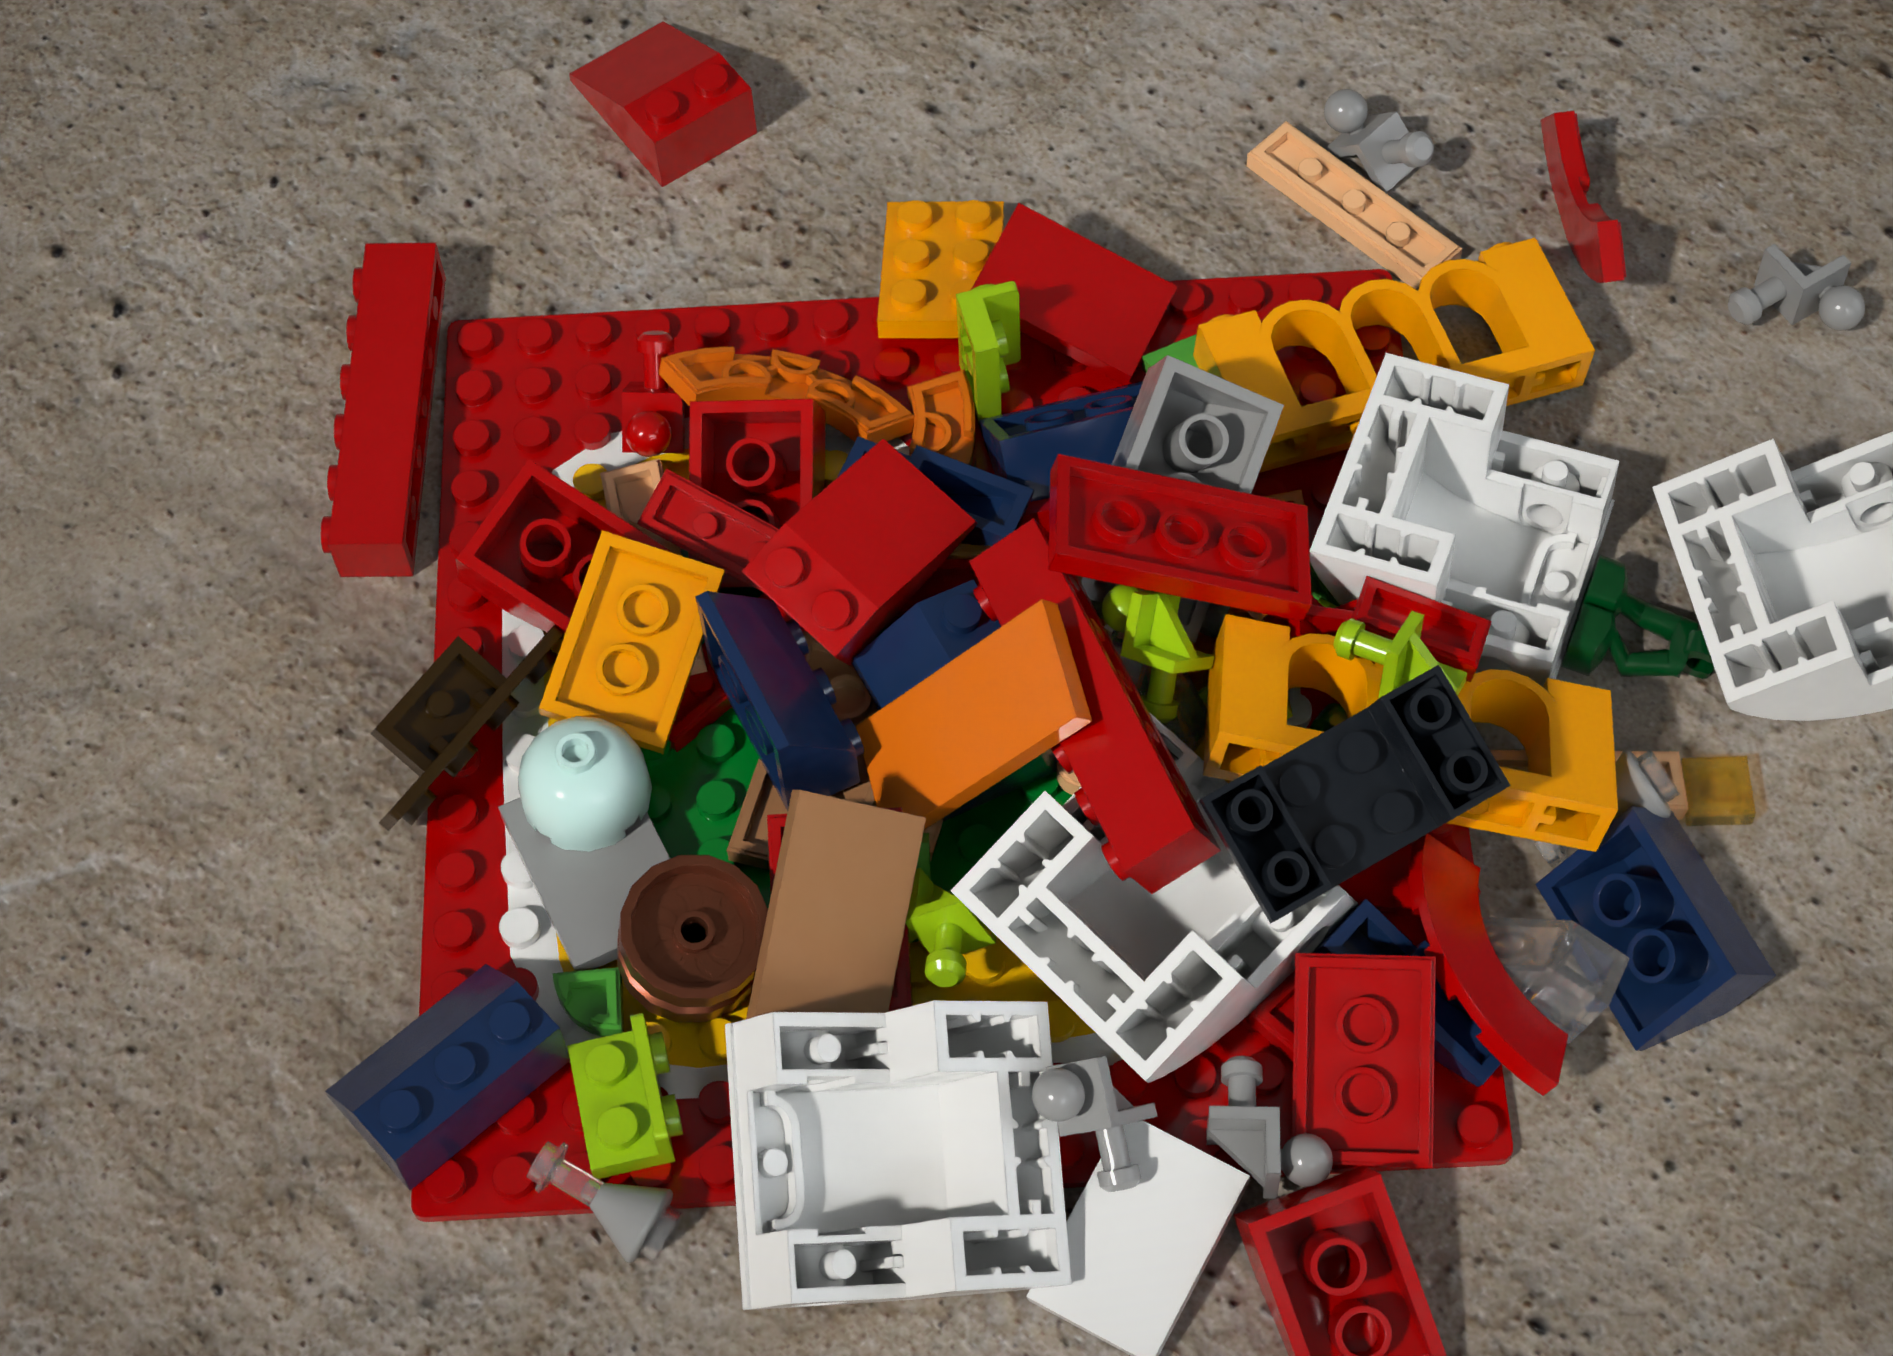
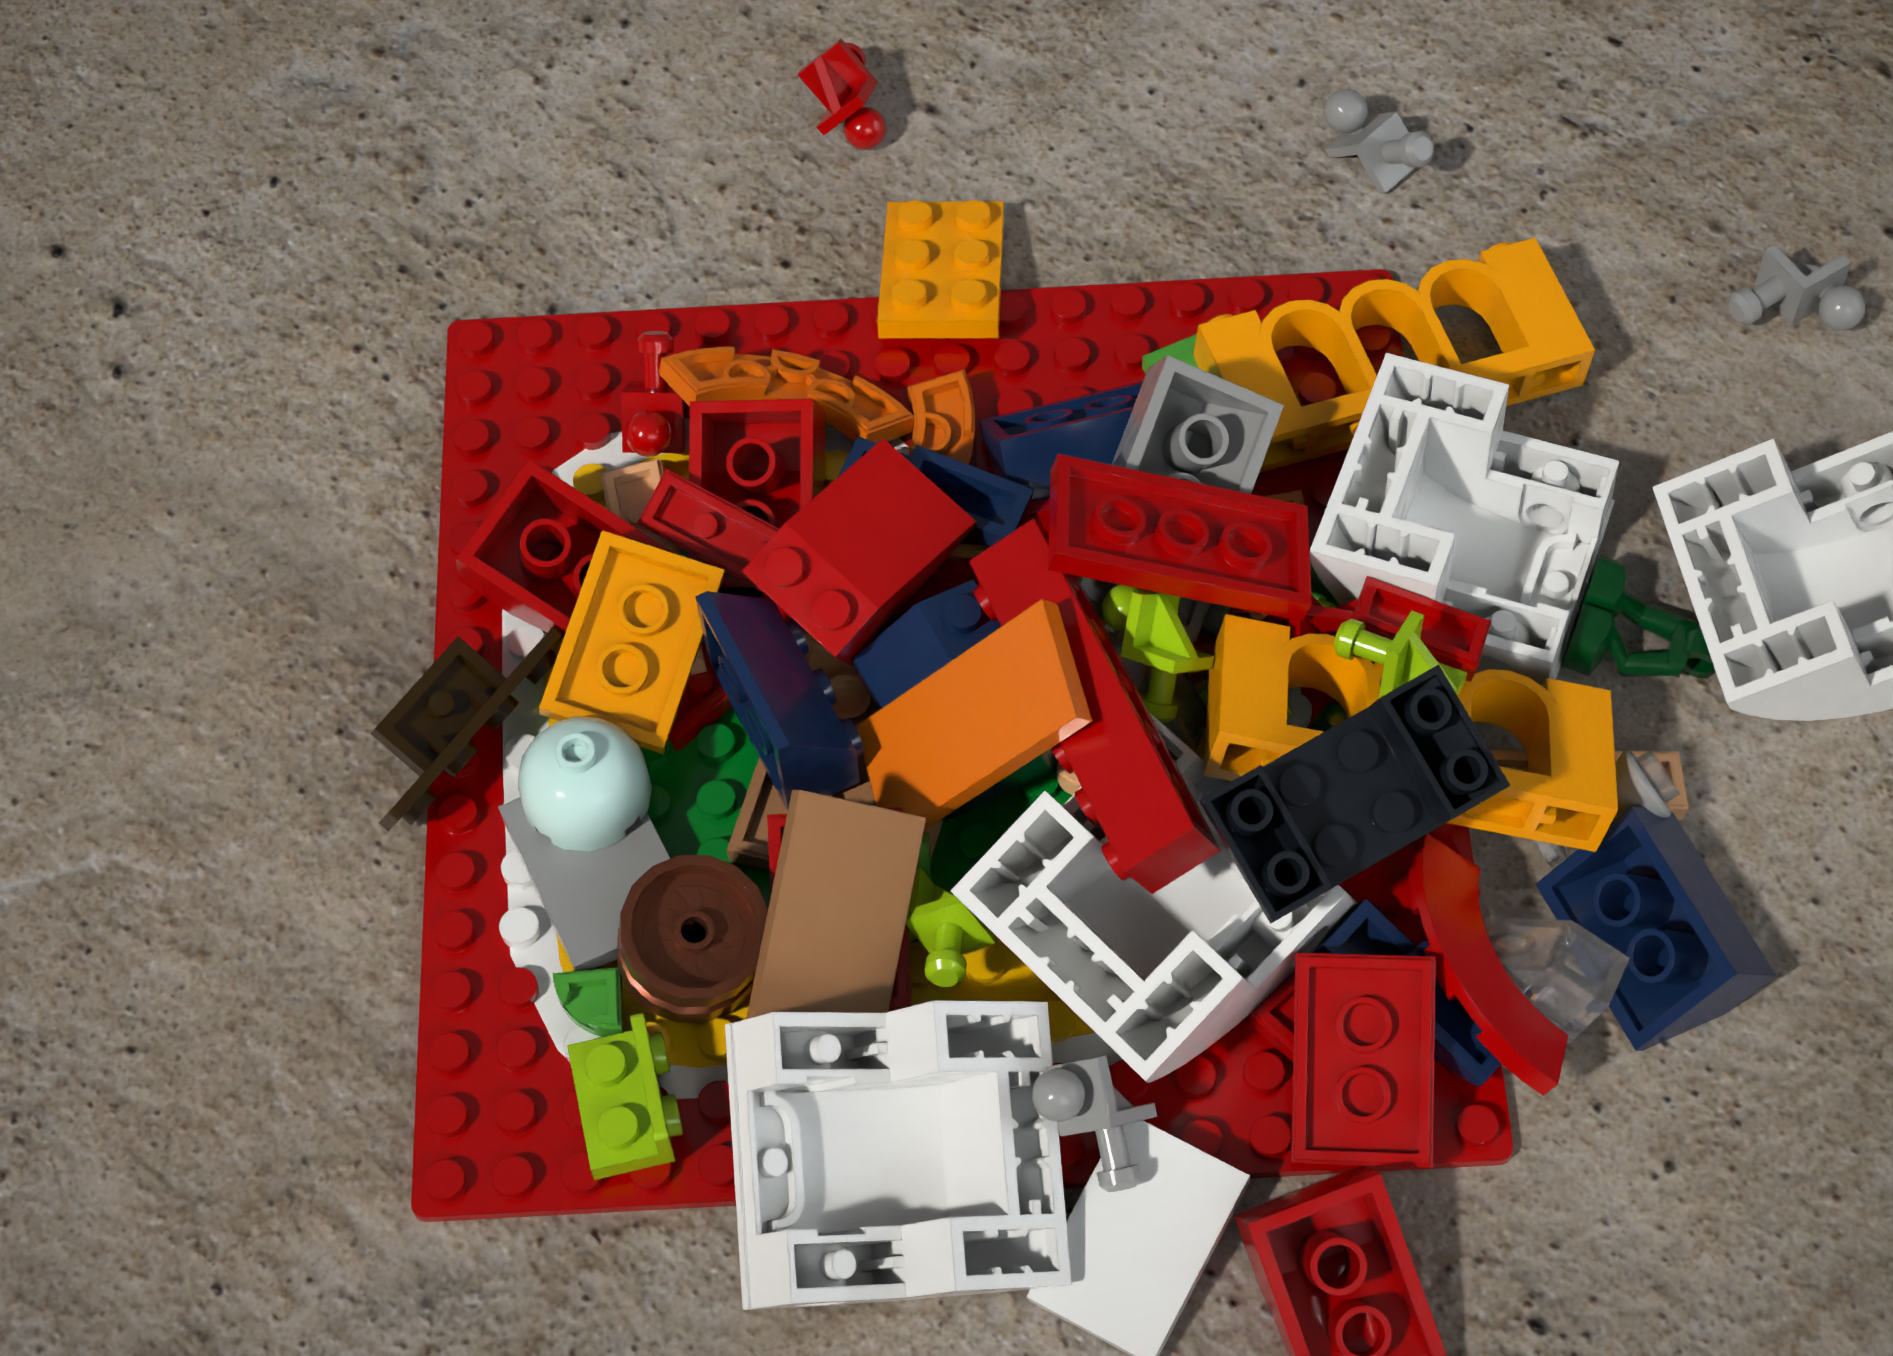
(385, 412): red brick -> none
(451, 1074): dark blue slope -> none
(633, 1216): piece -> none
(669, 100): red slope -> none
(843, 87): none -> red piece
(988, 341): lime bracket -> none
(1078, 293): red tile -> none
(1253, 1134): light grey piece -> none
(1350, 205): light nougat tile -> none
(1589, 230): red tile -> none
(1718, 791): clear yellow tile -> none

